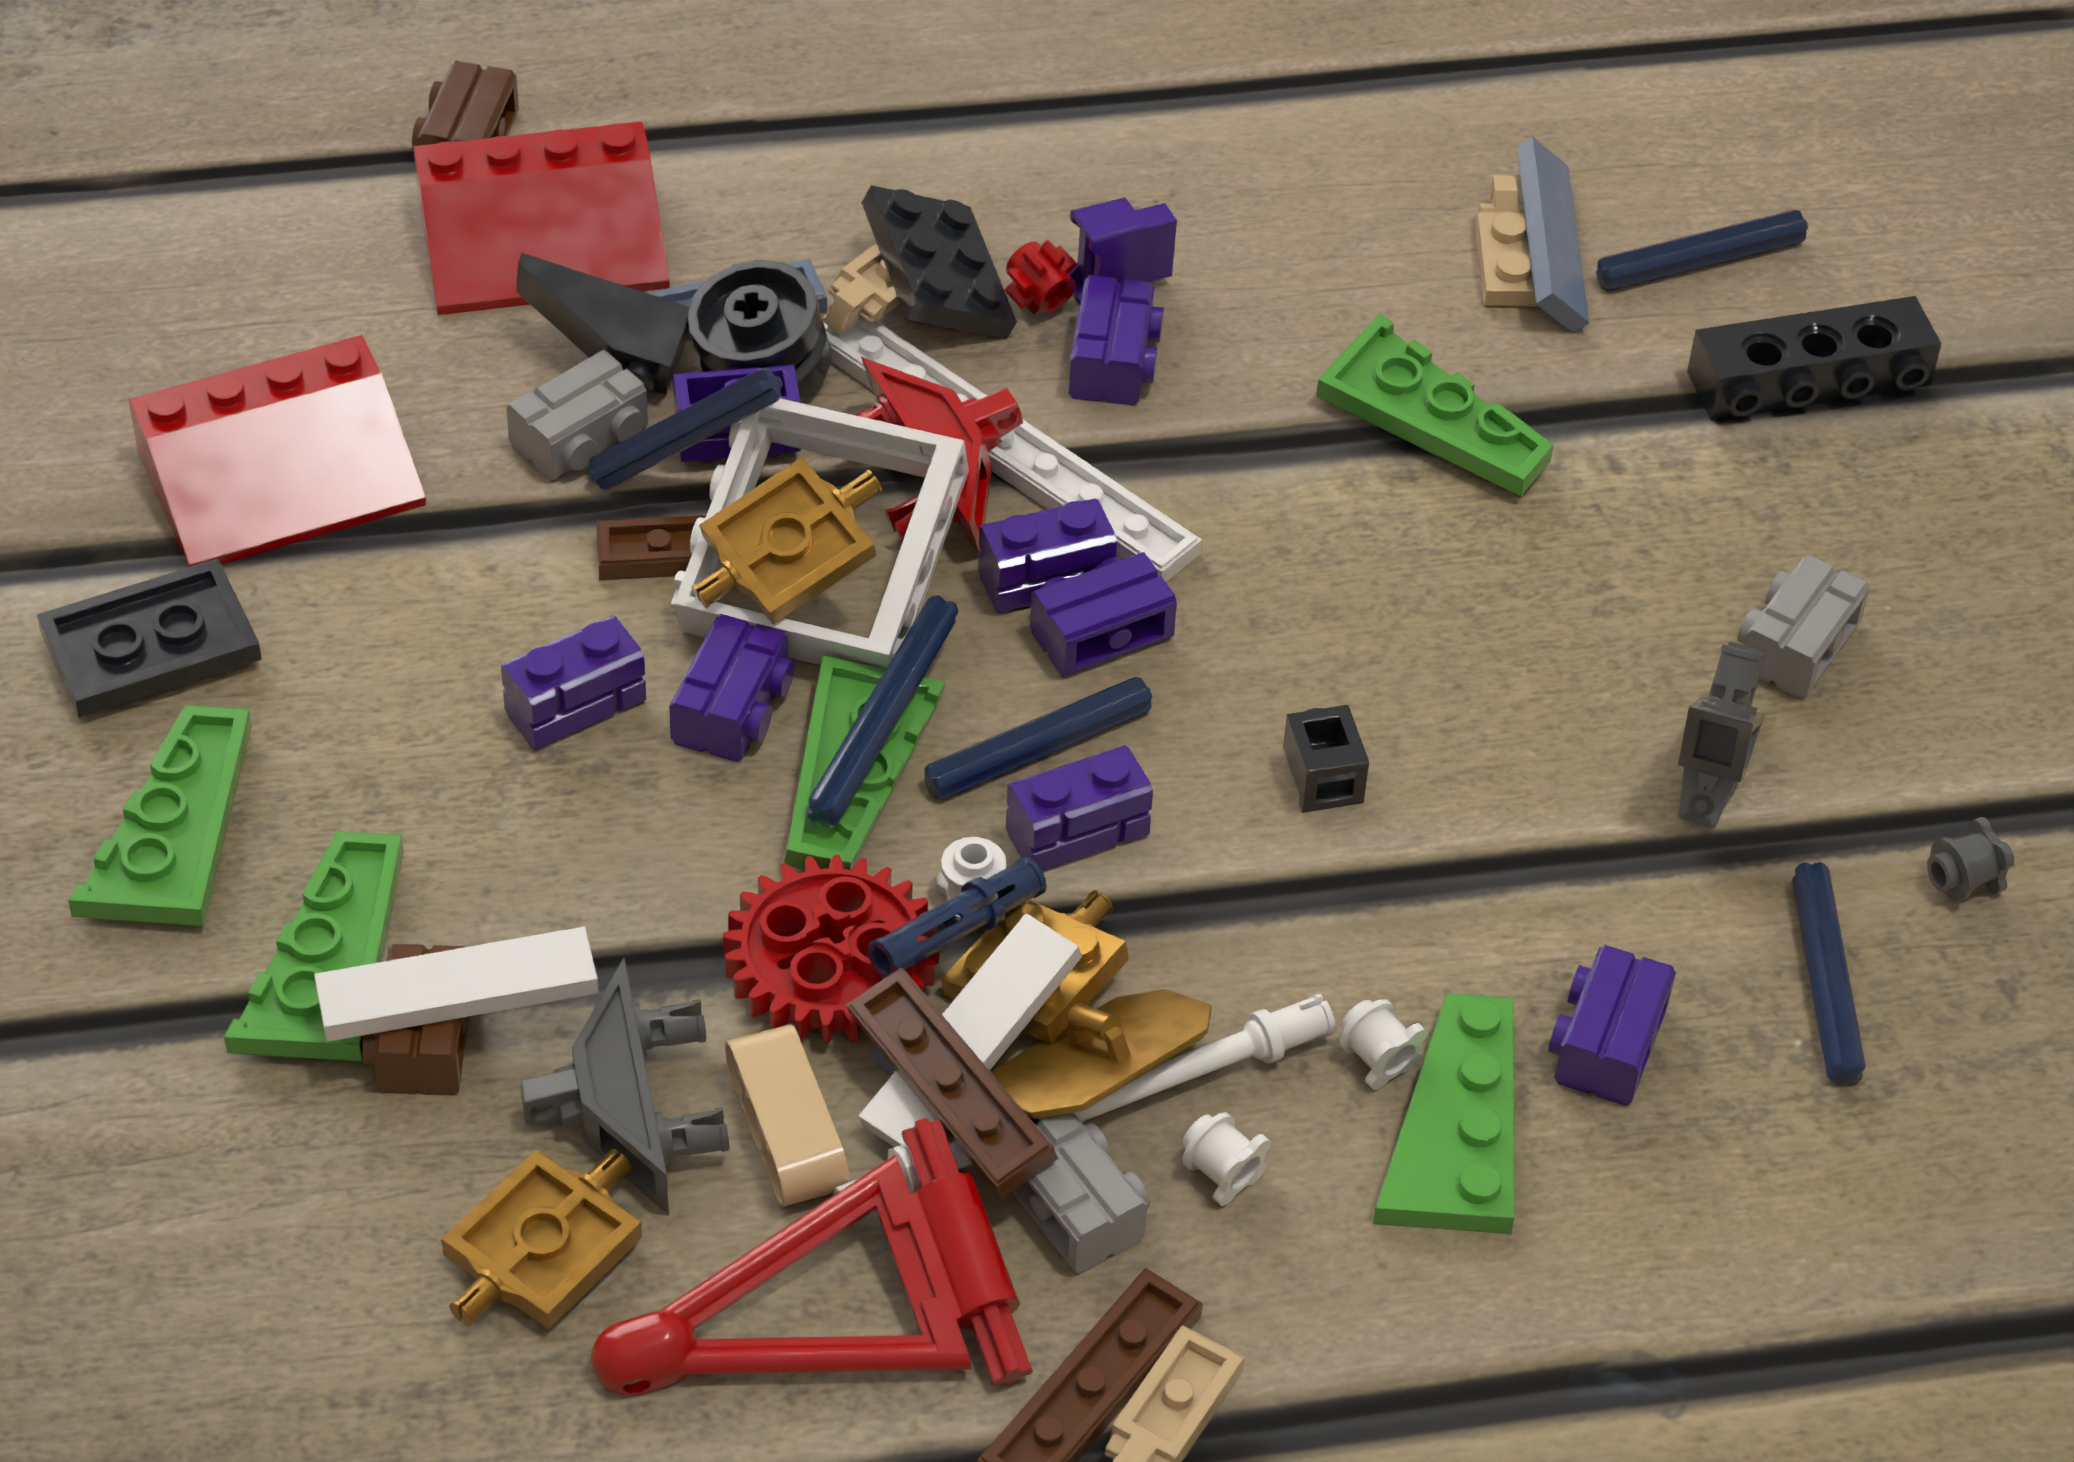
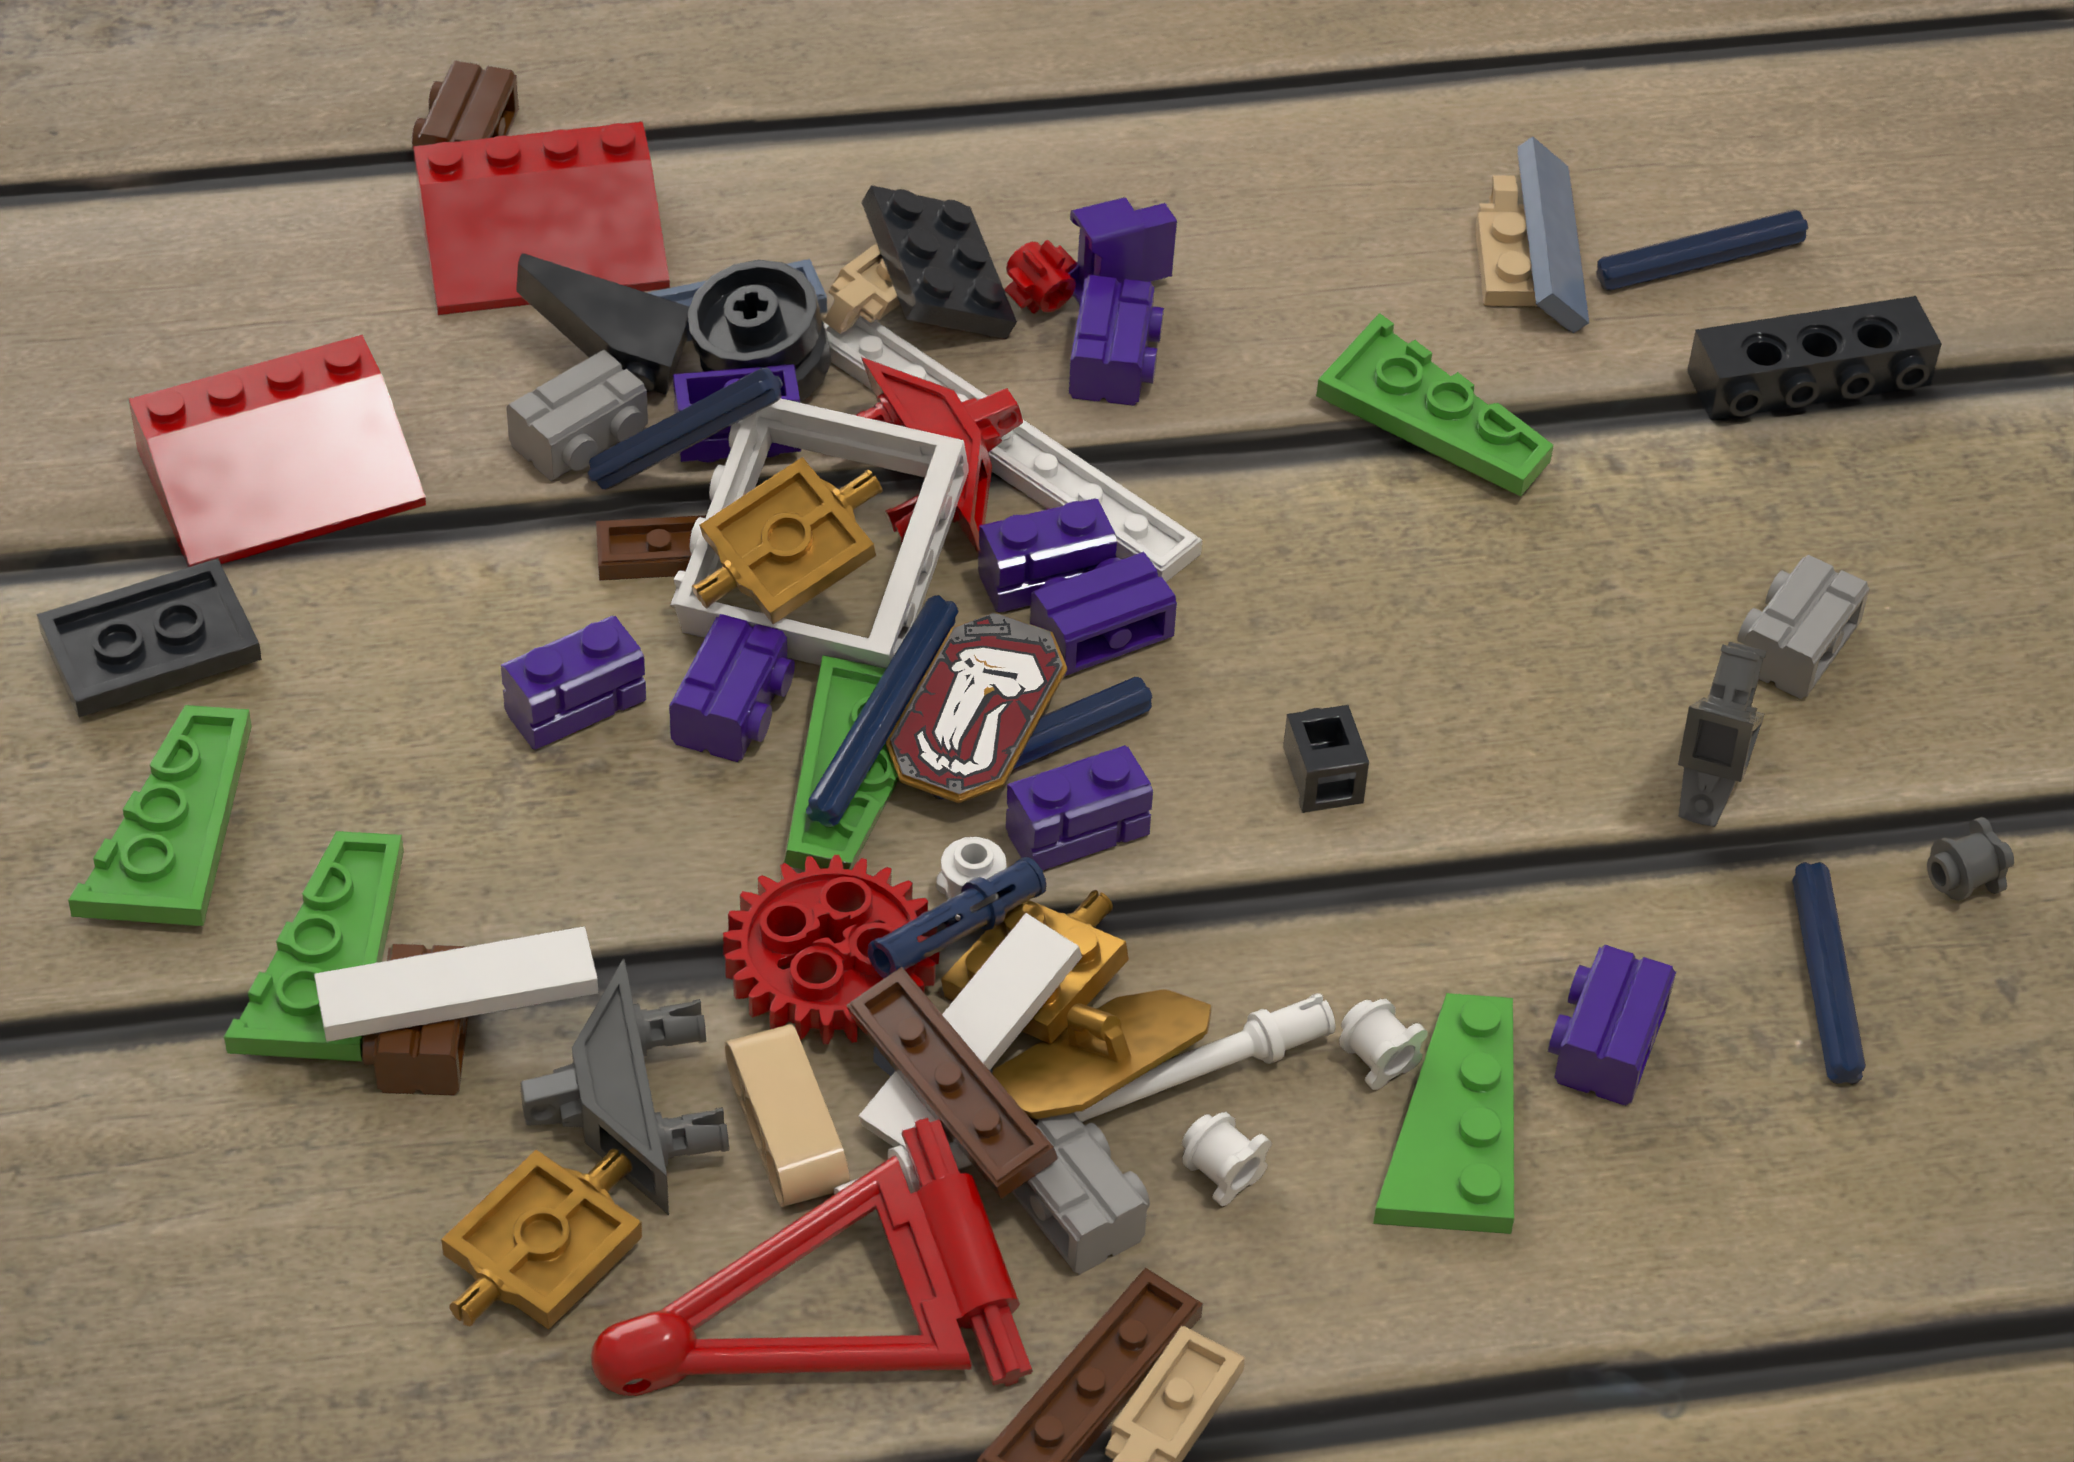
(976, 707): none -> shield

